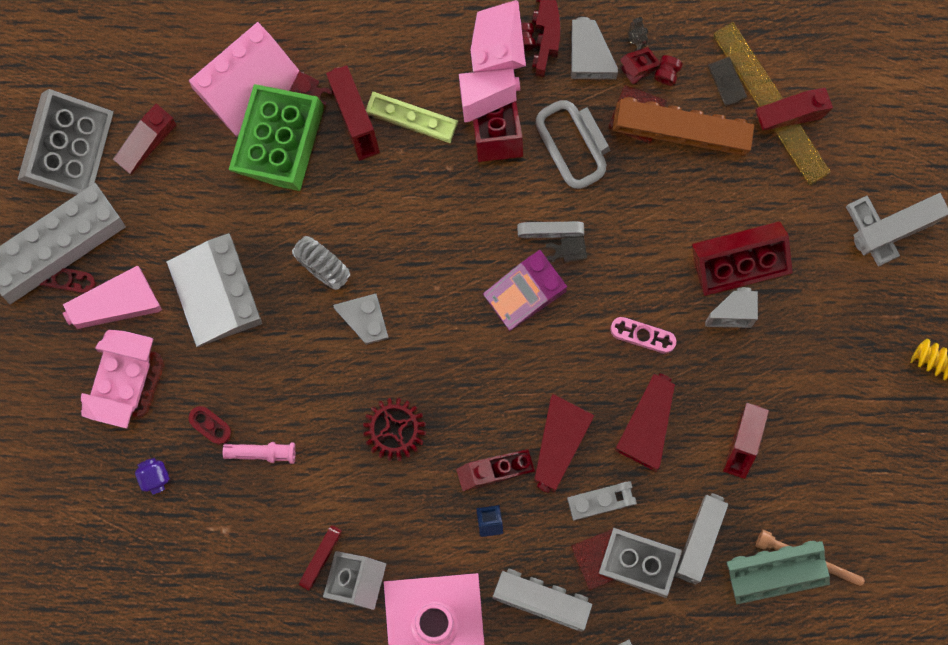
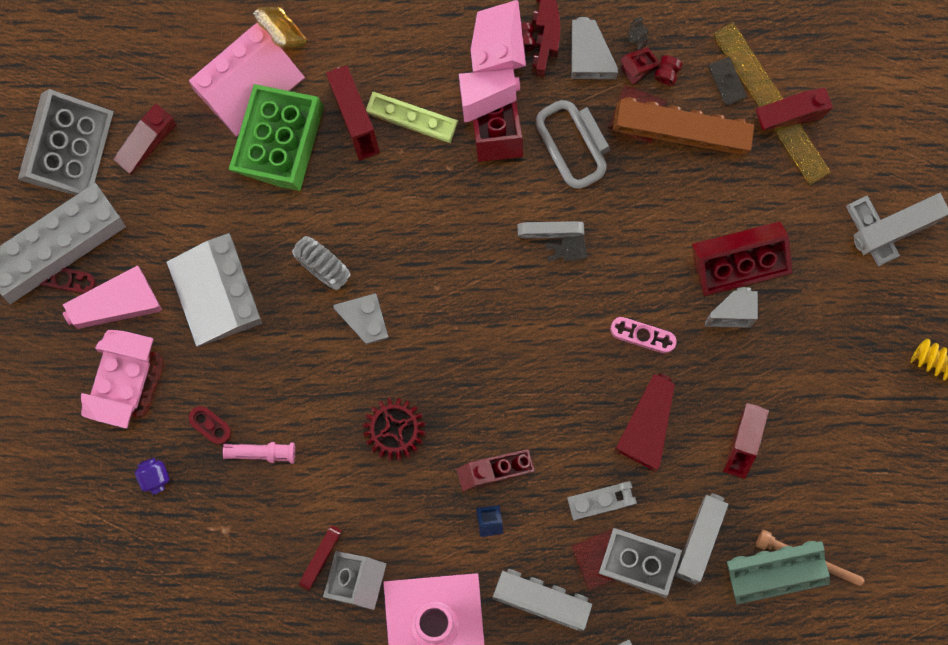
(280, 27): none -> clear yellow plate
(308, 85): dark red plate -> none
(525, 290): magenta slope -> none
(561, 438): dark red slope -> none

